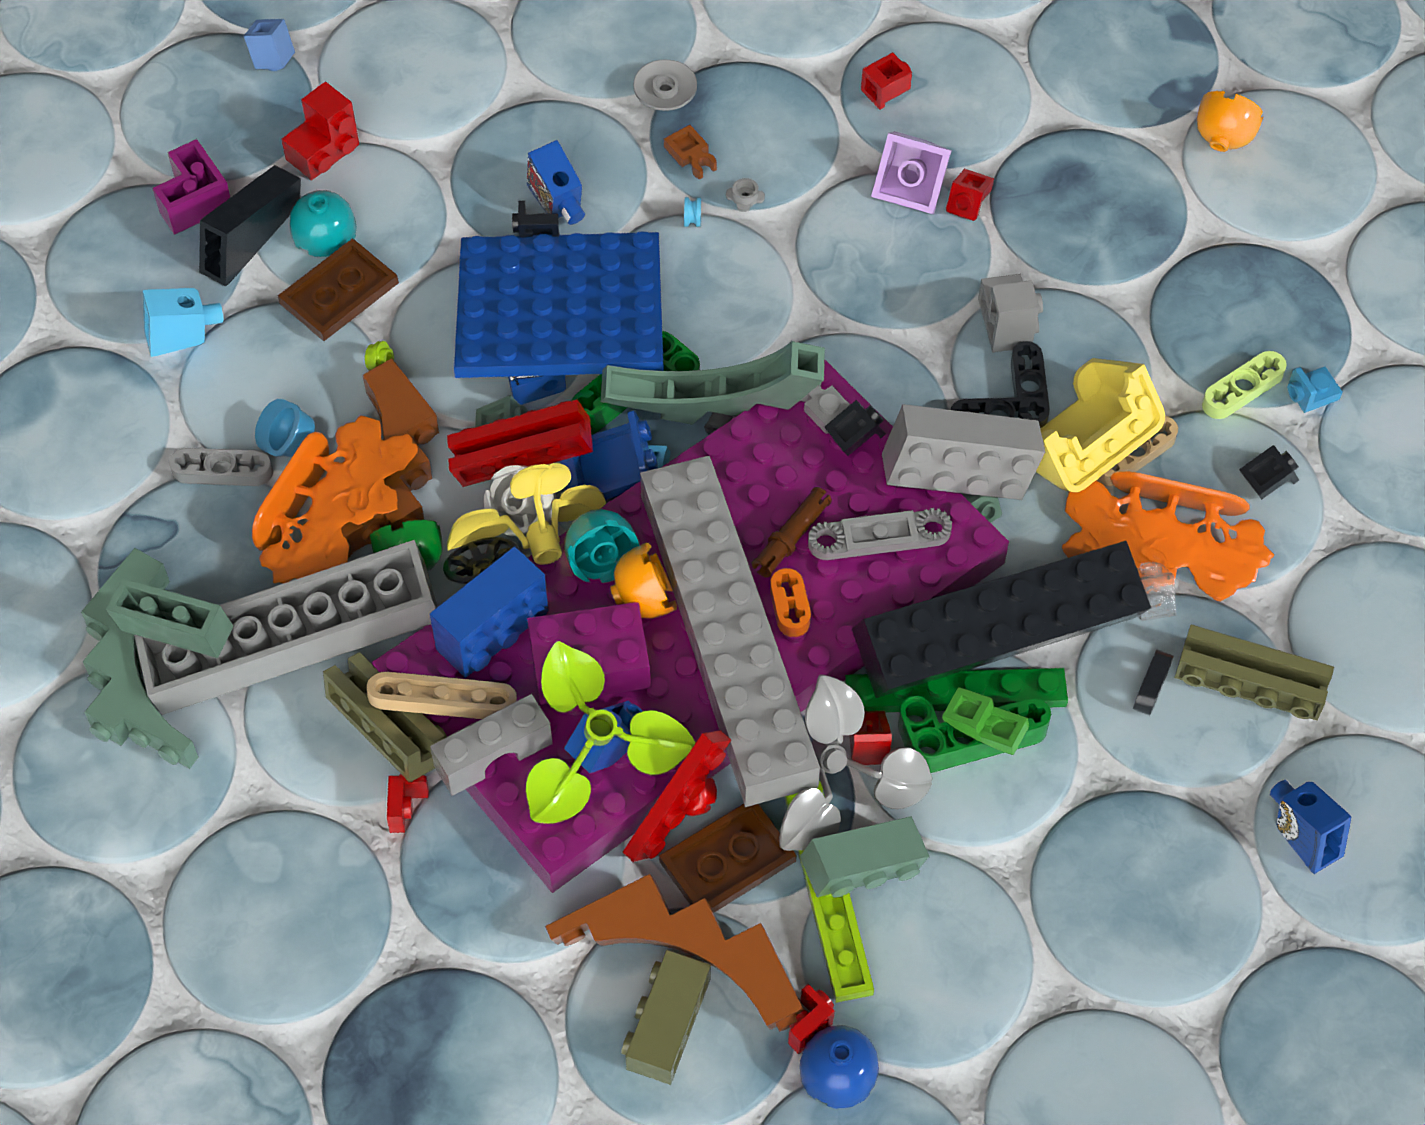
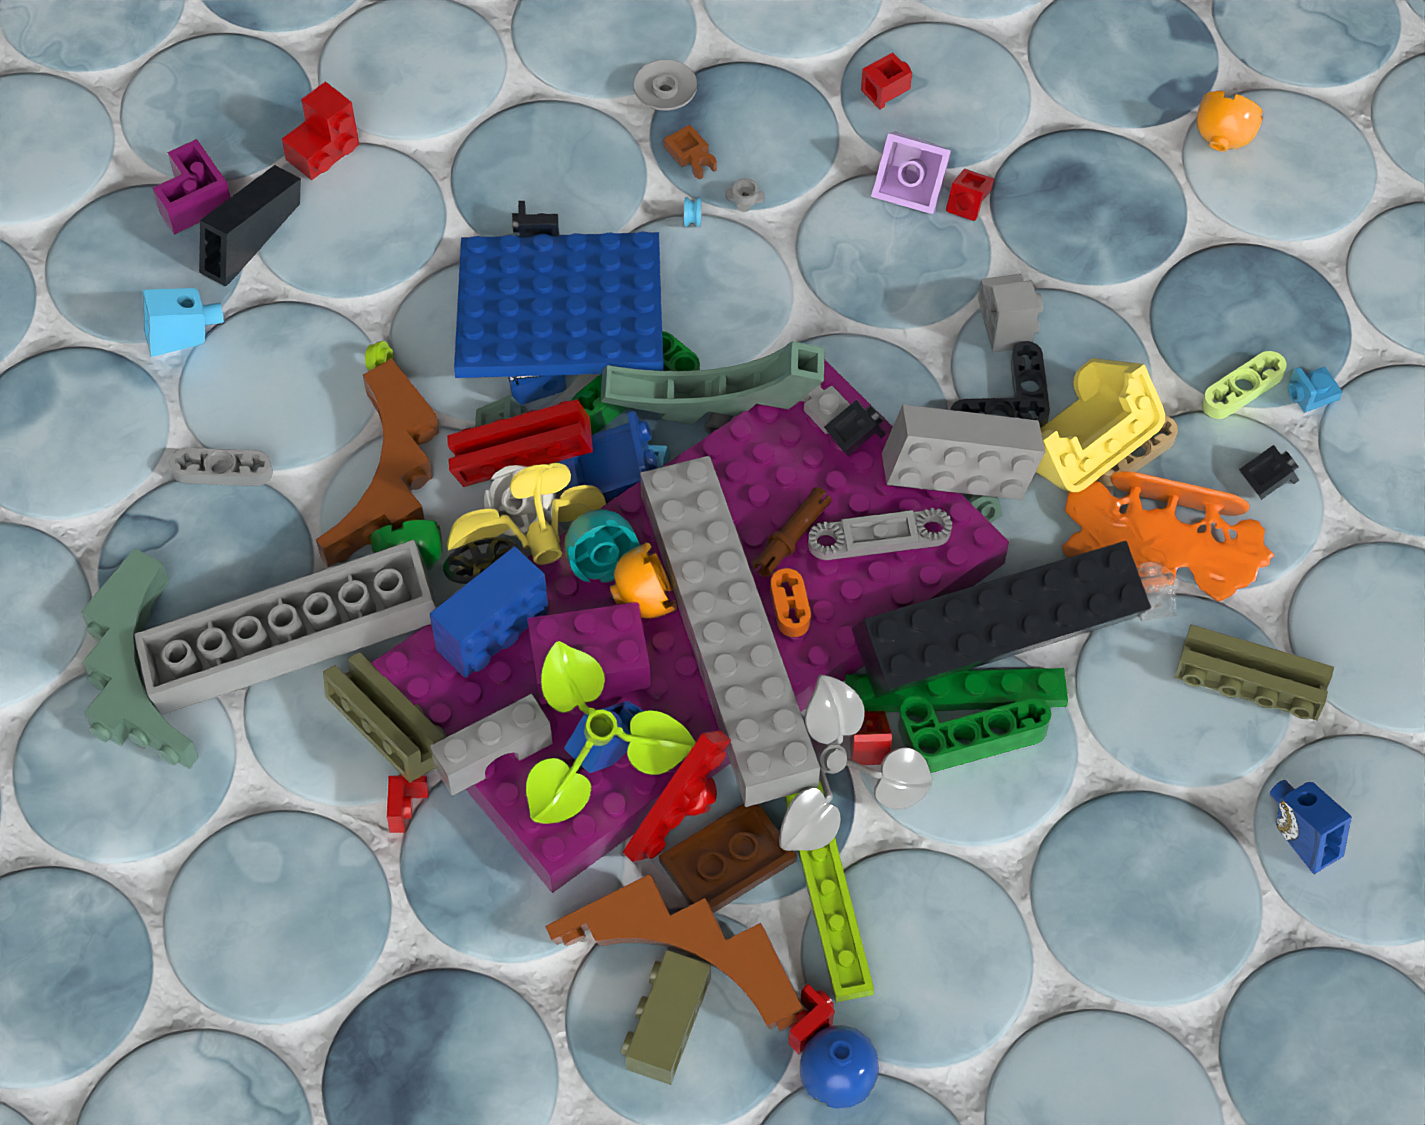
(170, 618): sand green brick -> none
(269, 44): medium blue brick -> none
(282, 428): dark azure piece -> none
(322, 223): teal cylinder -> none
(338, 289): reddish brown plate -> none
(348, 493): orange plant -> none
(438, 695): tan plate -> none
(555, 182): blue torso -> none
(864, 857): sand green brick -> none
(979, 719): bright green slope -> none
(1153, 682): black beam -> none

